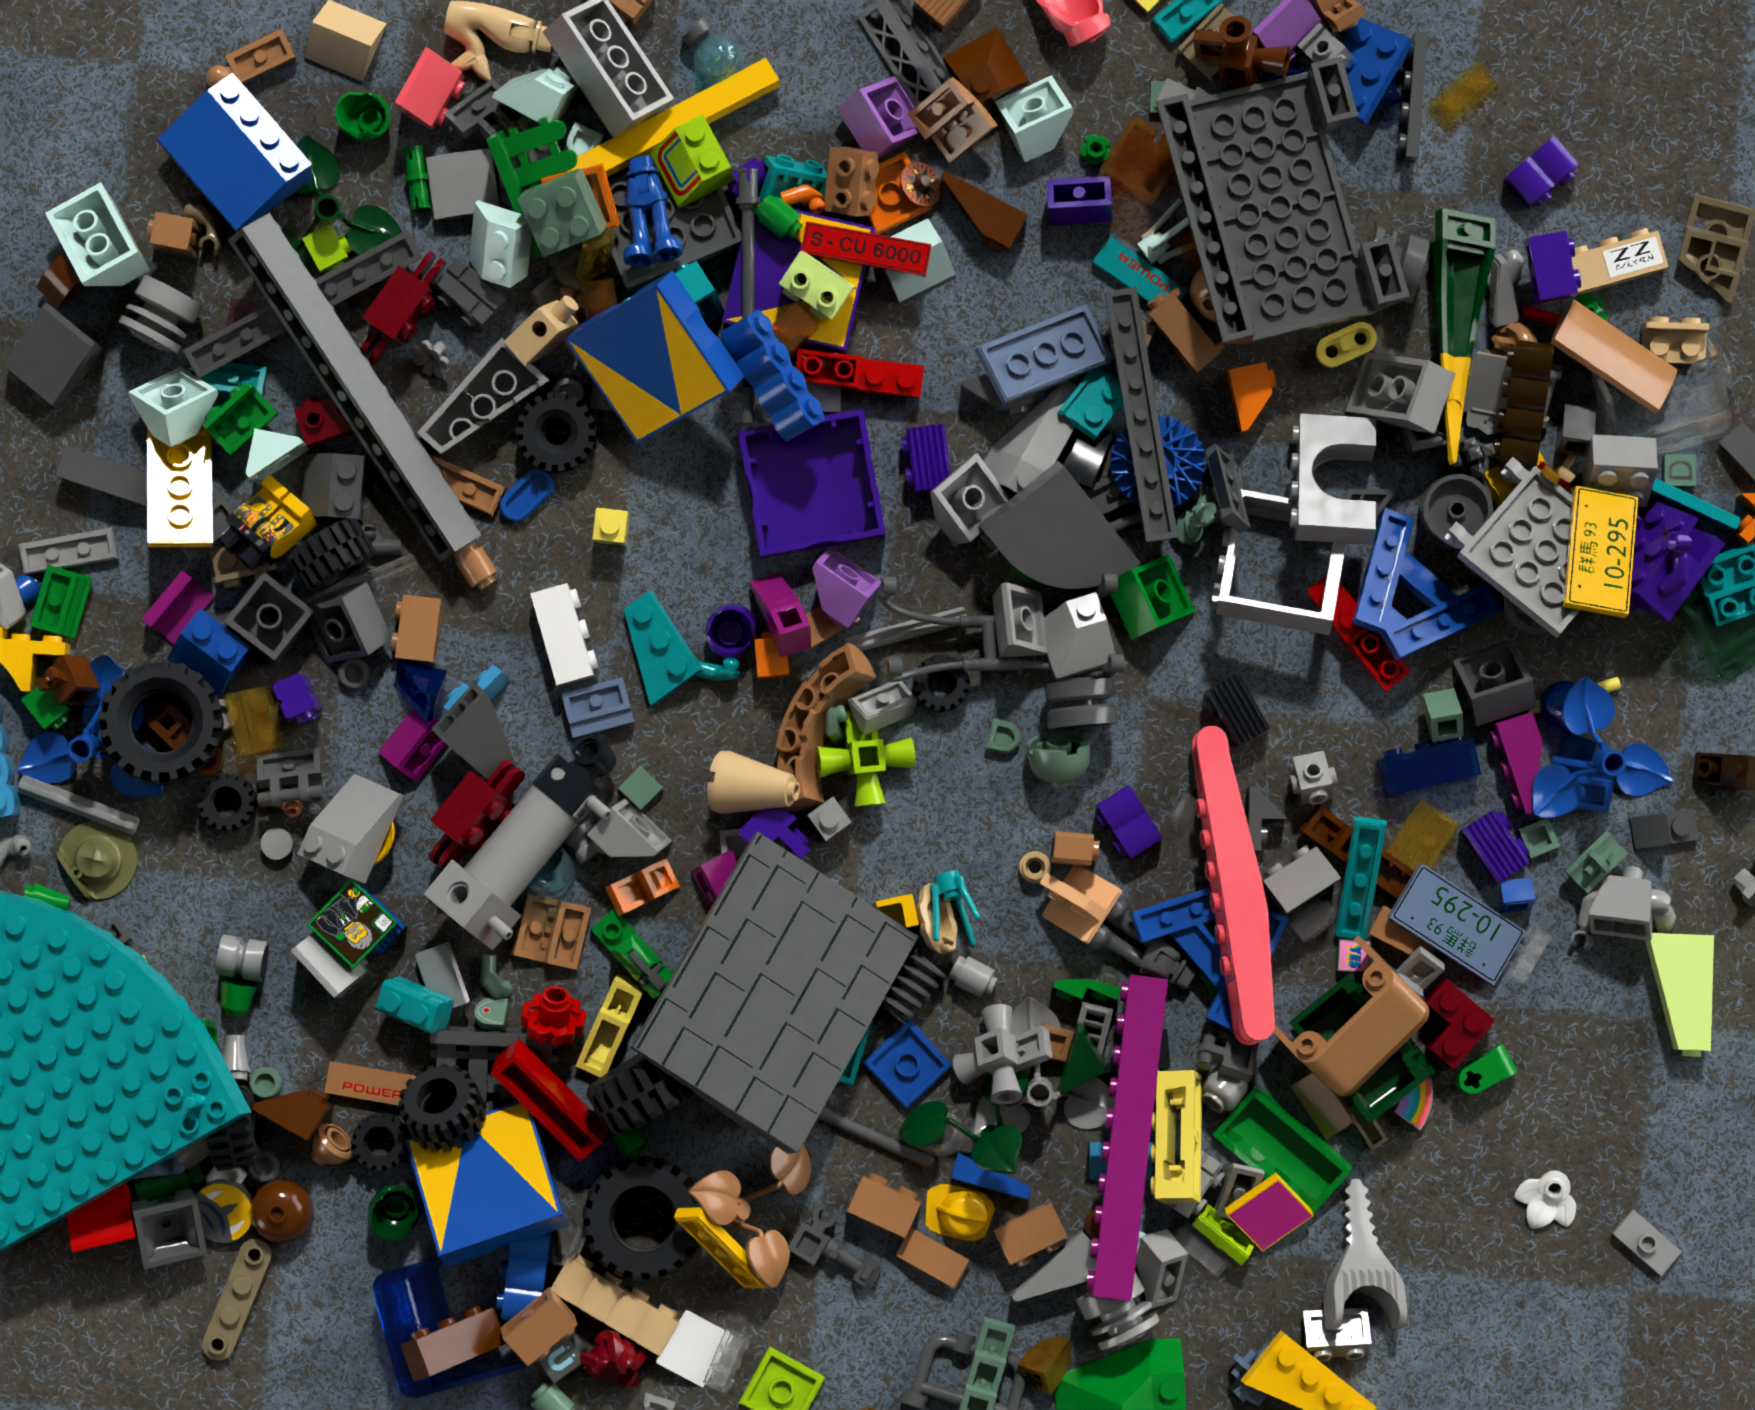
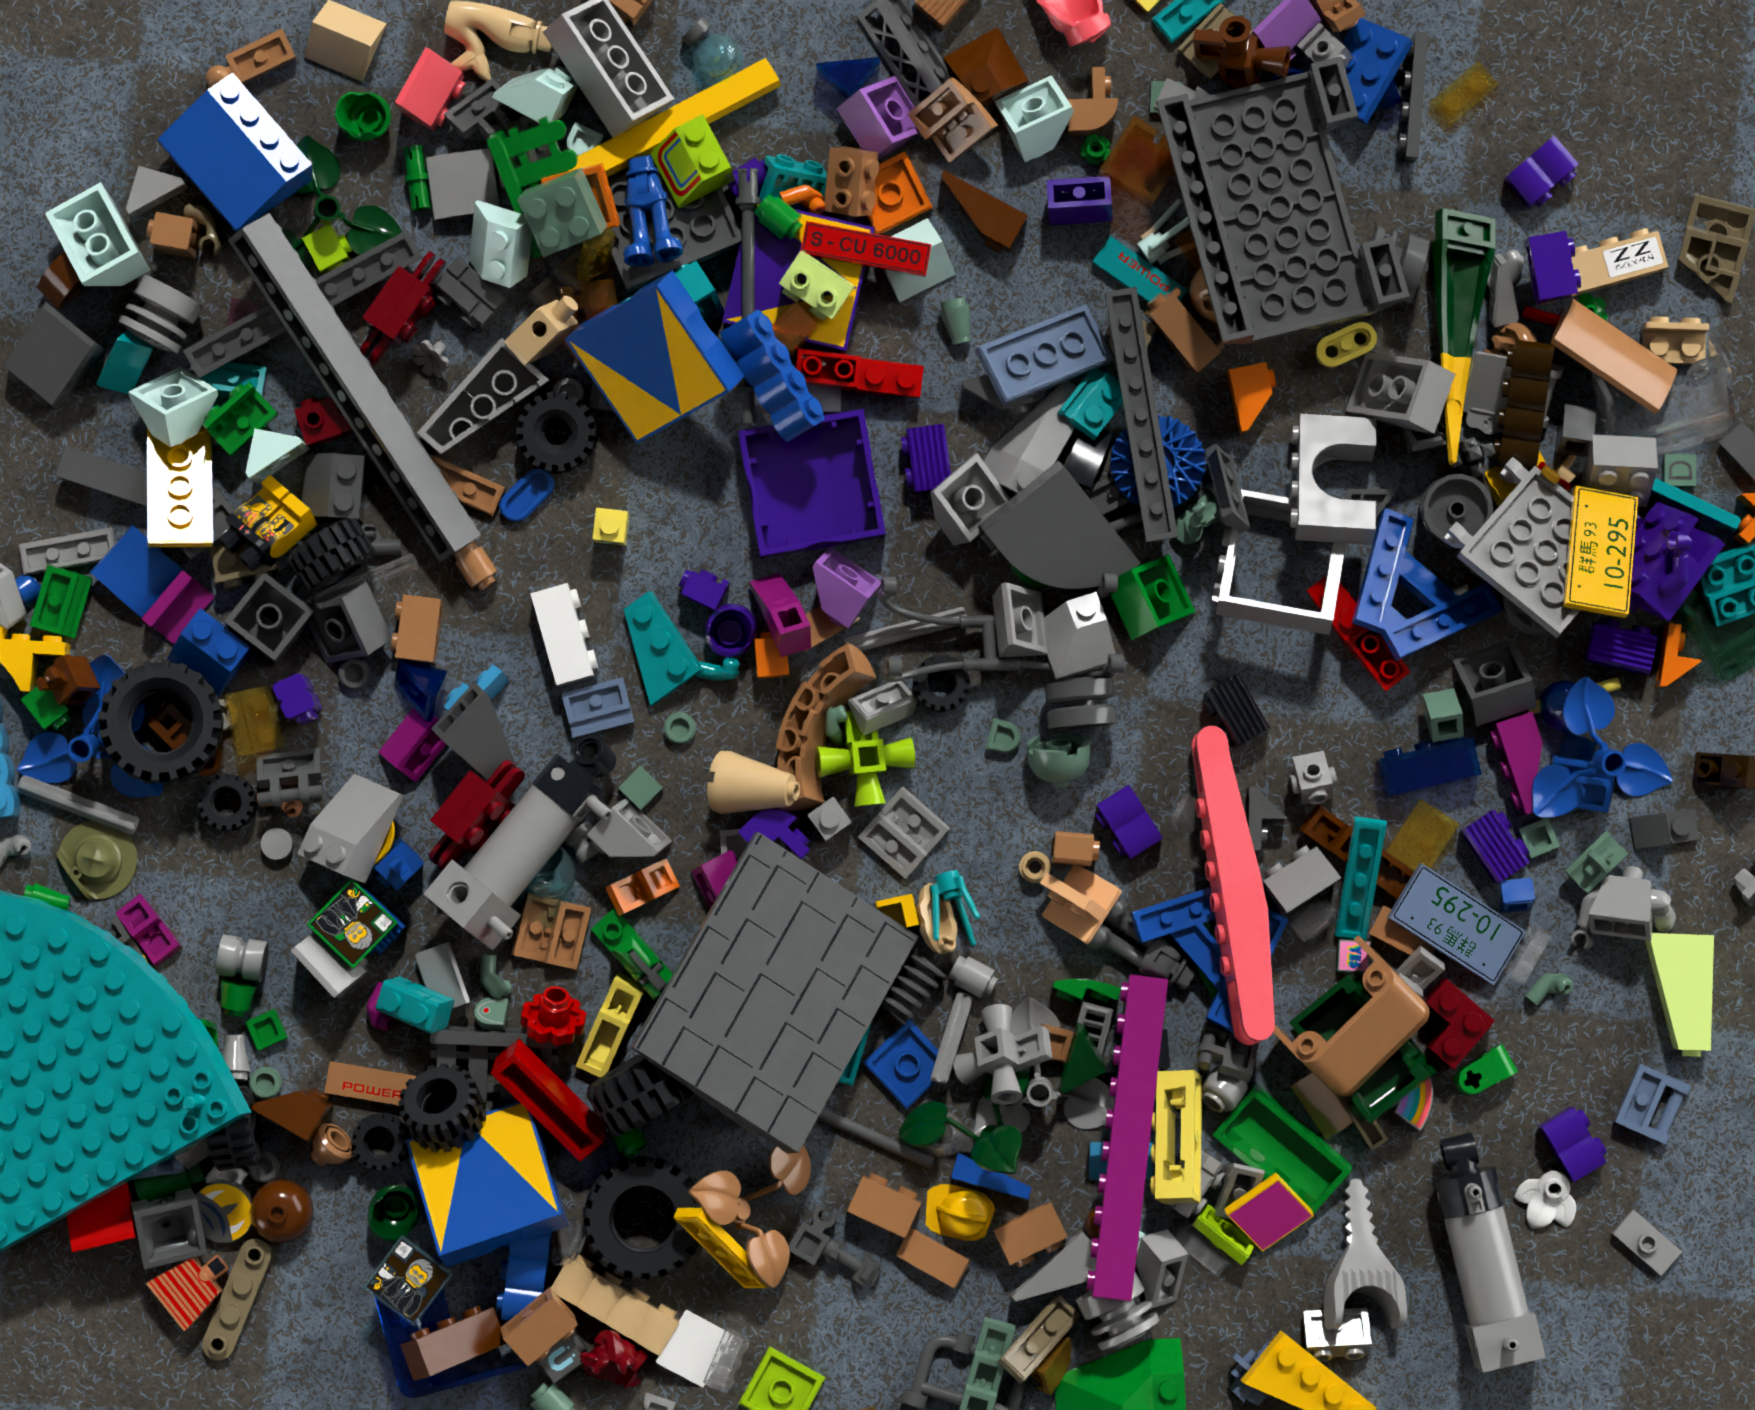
(125, 363): none -> teal slope
(136, 571): none -> blue slope
(148, 930): none -> magenta slope
(152, 189): none -> light grey slope
(189, 1288): none -> torso
(266, 1029): none -> green tile
(377, 1019): none -> magenta arm
(398, 865): none -> blue brick
(408, 1280): none -> tile
(679, 728): none -> sand green tile
(703, 588): none -> dark purple brick
(848, 75): none -> clear blue slope
(904, 832): none -> light grey slope
(920, 184): piece -> none
(951, 1038): none -> light grey axle
(956, 319): none -> sand green cone
(1039, 1338): none -> dark tan tile
(1096, 113): none -> medium nougat brick
(1471, 1204): none -> light grey piece
(1549, 983): none -> sand green arm
(1572, 1143): none -> dark purple brick
(1621, 647): none -> dark purple brick
(1642, 1099): none -> sand blue plate
(1670, 664): none -> orange slope

